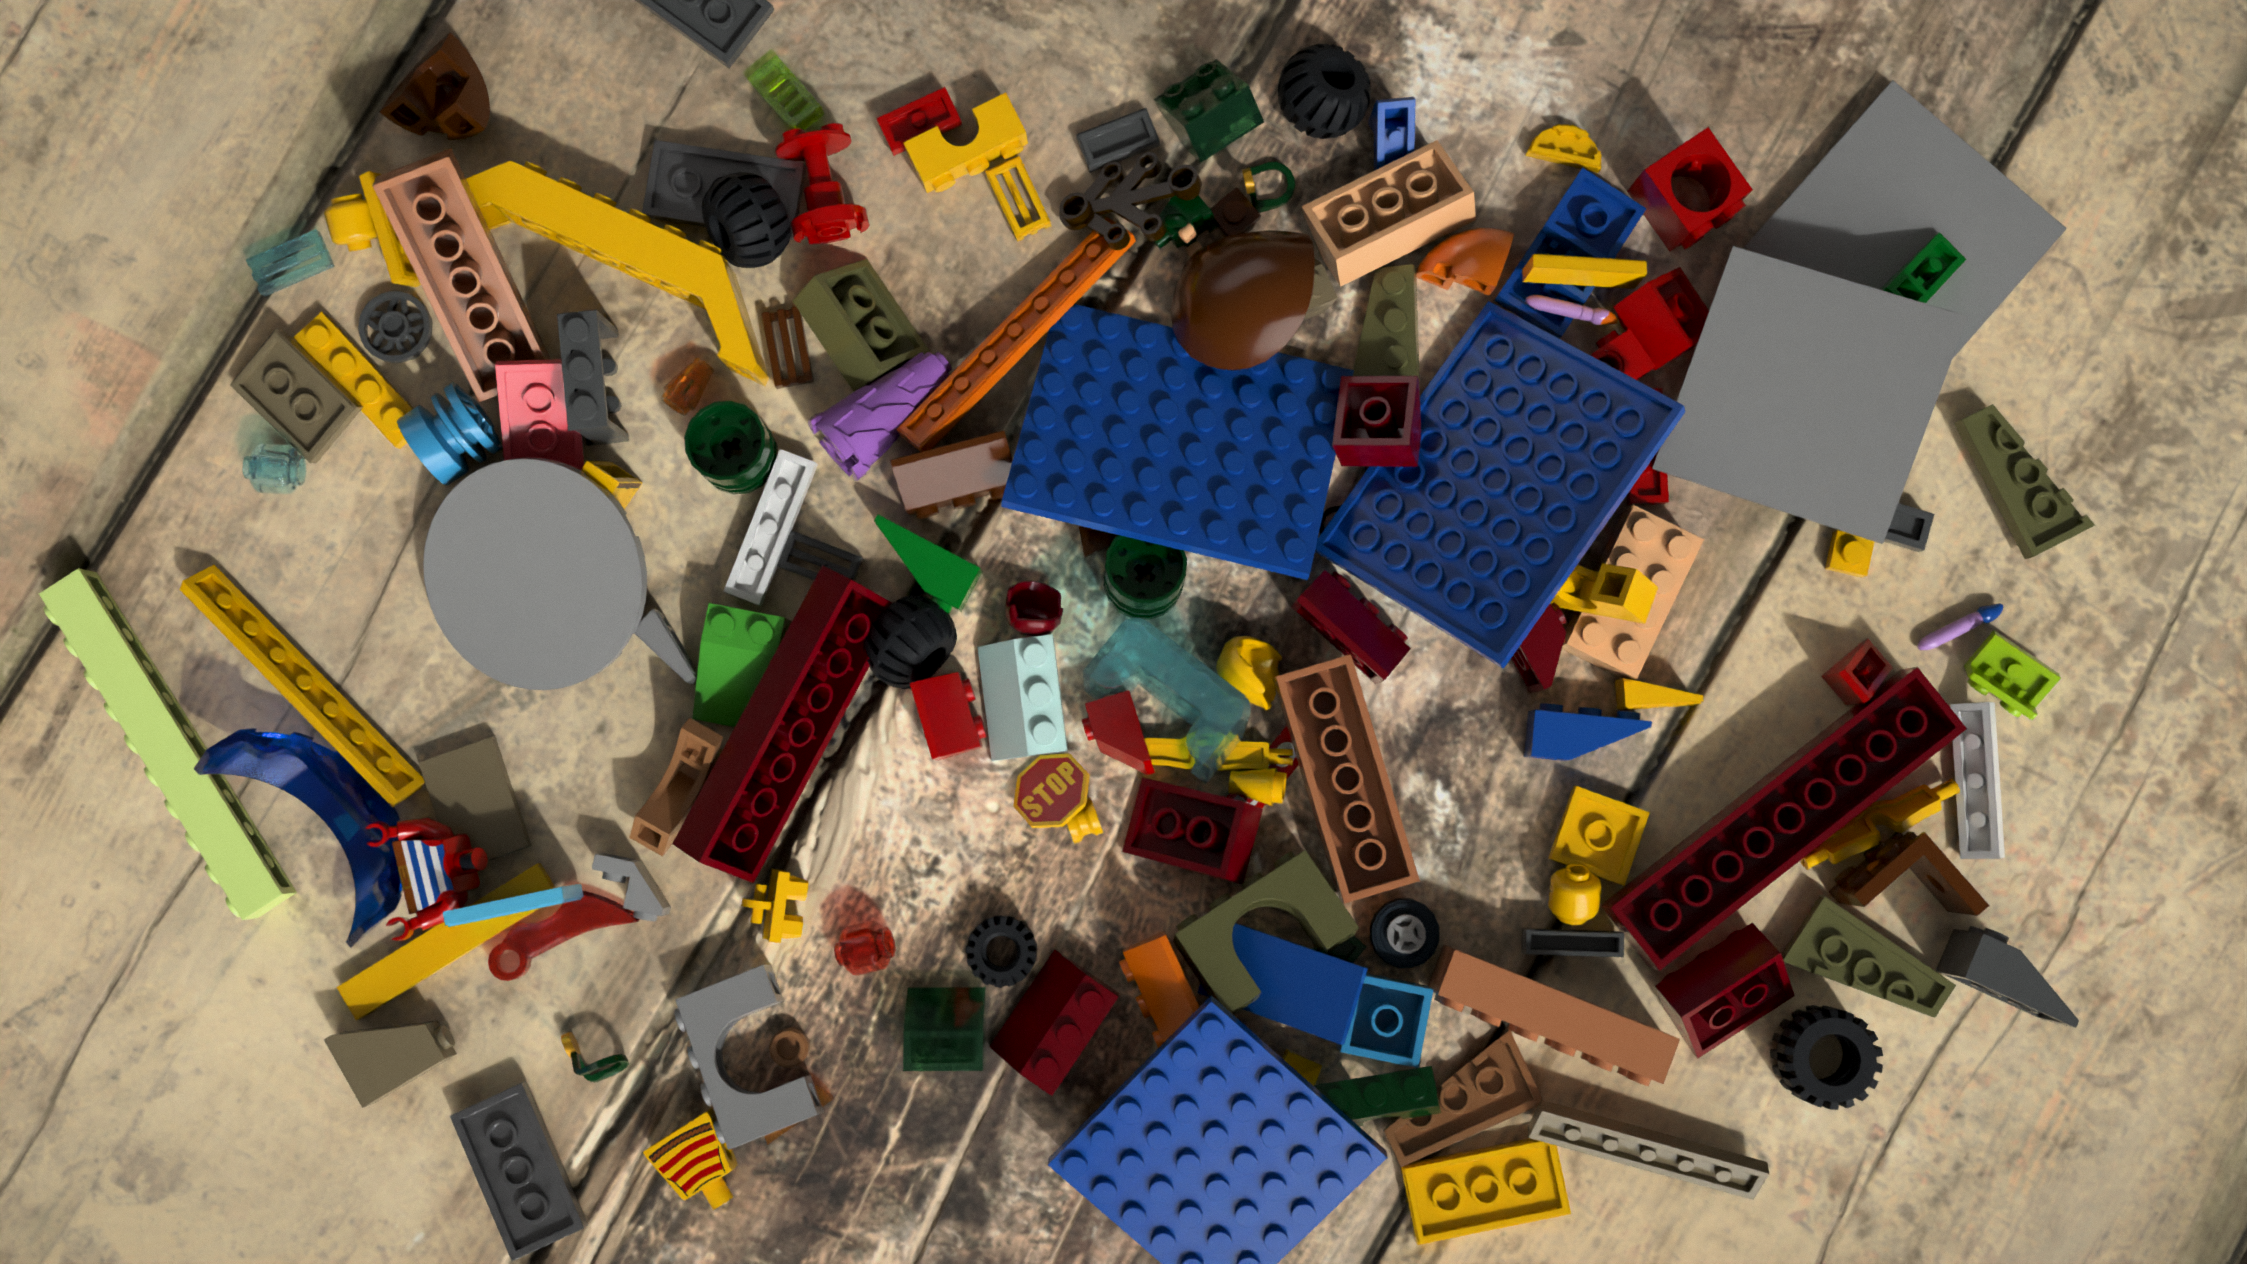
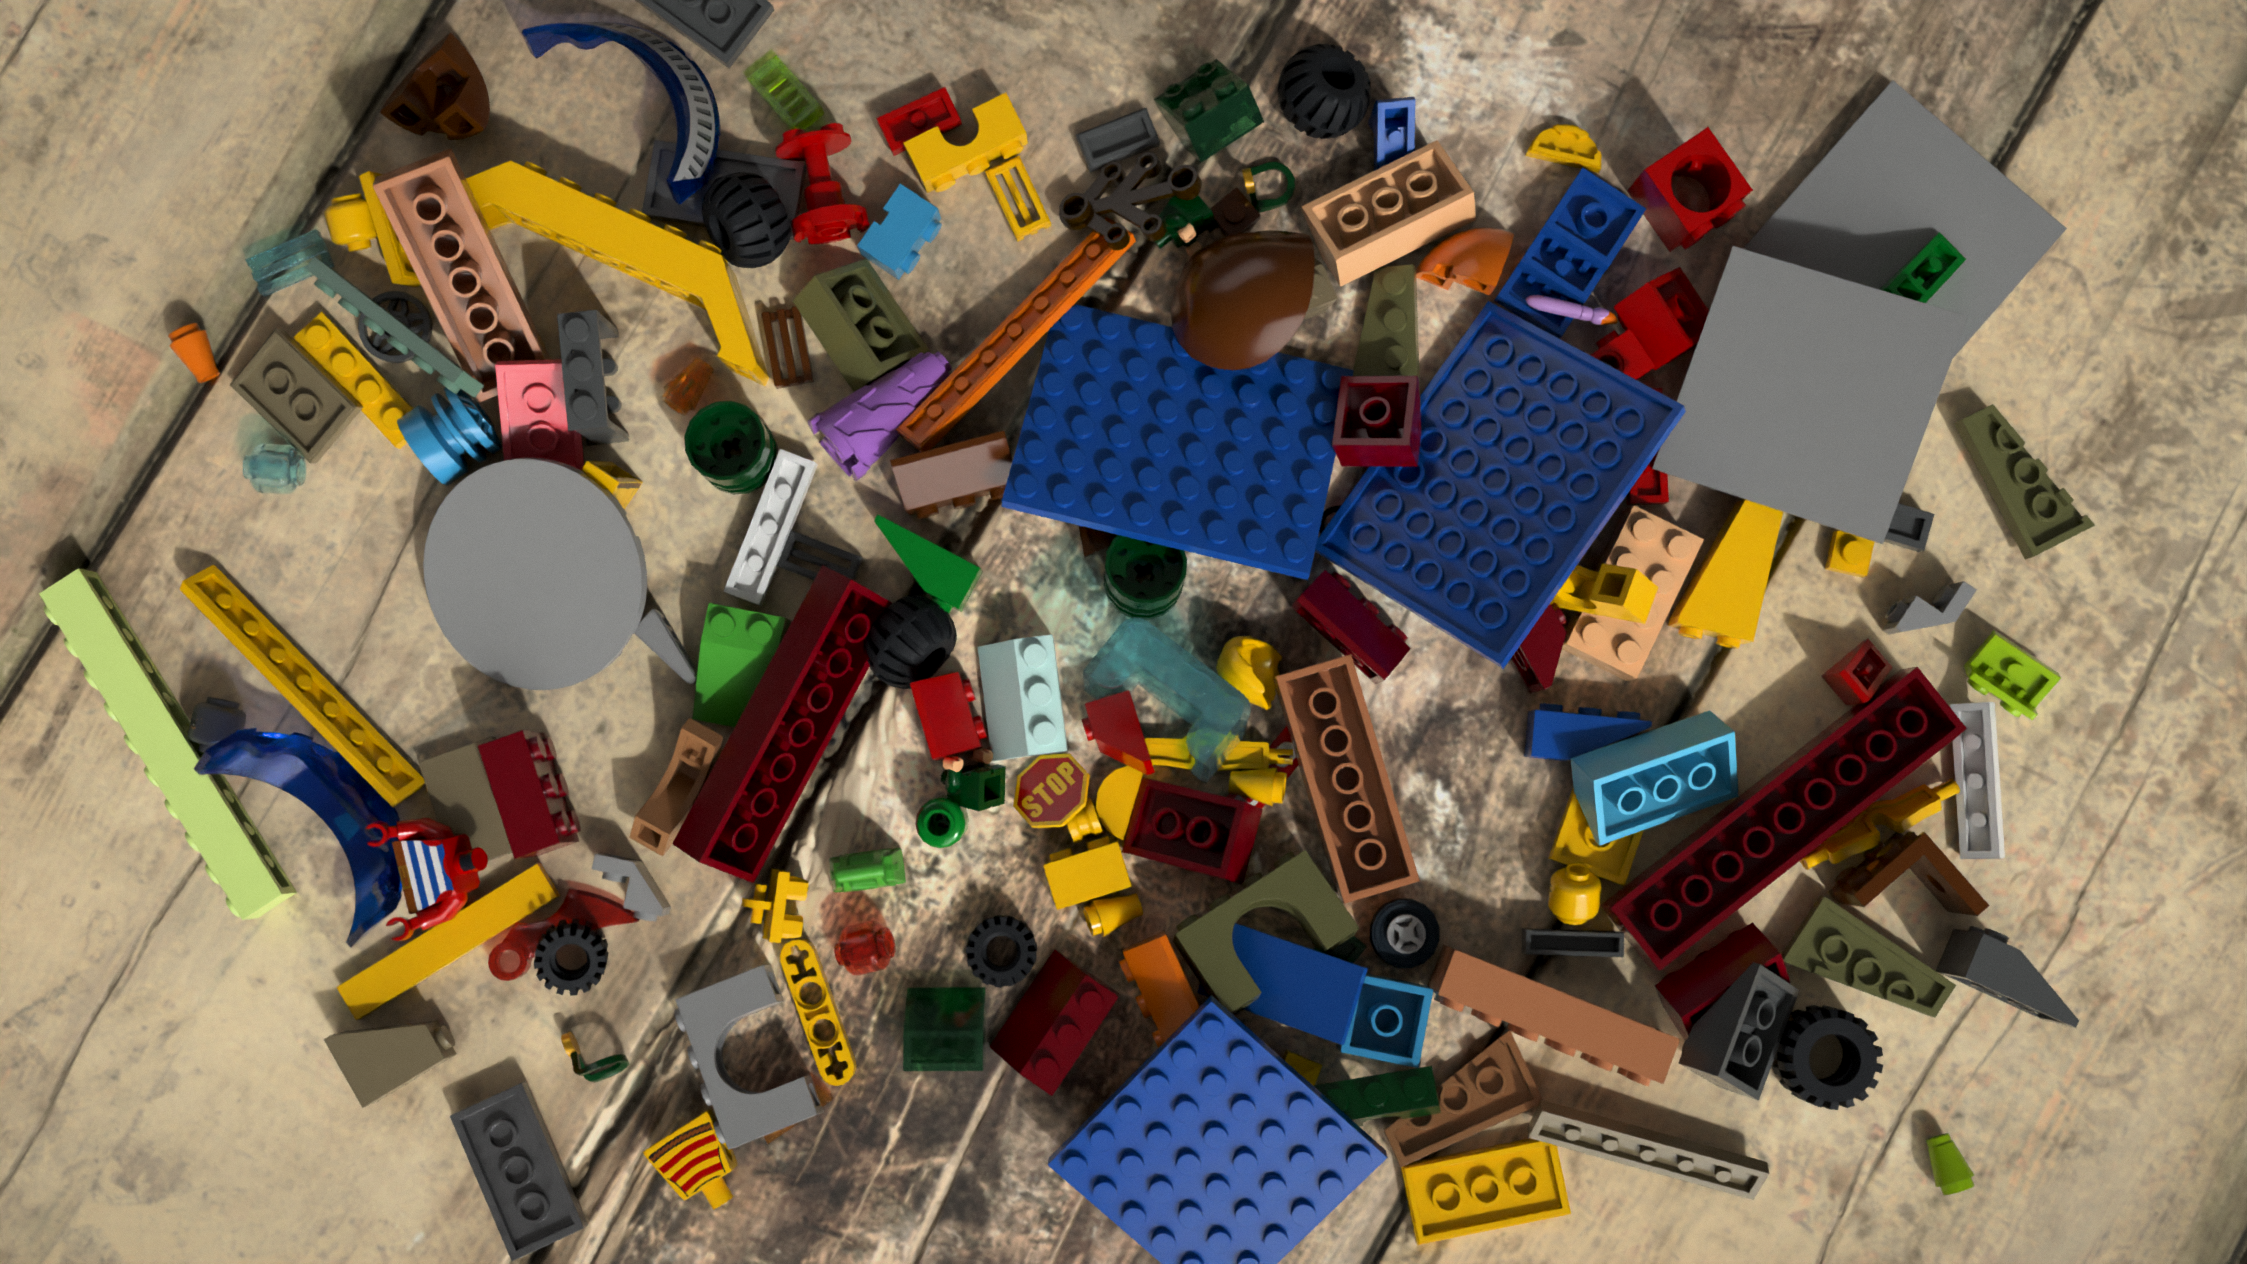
(194, 351): none -> orange cone
(215, 721): none -> dark grey head
(400, 337): none -> sand green plate
(513, 905): medium azure tile -> none
(529, 793): none -> dark red brick
(567, 979): none -> black tyre
(685, 82): none -> clear blue windscreen
(789, 1047): medium nougat tile -> none
(824, 1009): none -> yellow beam
(867, 870): none -> bright green piece
(902, 233): none -> dark azure brick
(929, 825): none -> green head
(975, 785): none -> dark green piece
(1033, 608): dark red hair -> none
(1087, 873): none -> yellow brick
(1111, 913): none -> yellow cone
(1117, 799): none -> yellow tile
(1584, 271): yellow tile -> none
(1642, 695): yellow slope -> none
(1656, 776): none -> medium azure slope
(1732, 578): none -> yellow slope
(1741, 1032): none -> dark grey slope
(1916, 613): none -> light grey slope
(1948, 1165): none -> lime cone
(1965, 624): lavender piece -> none

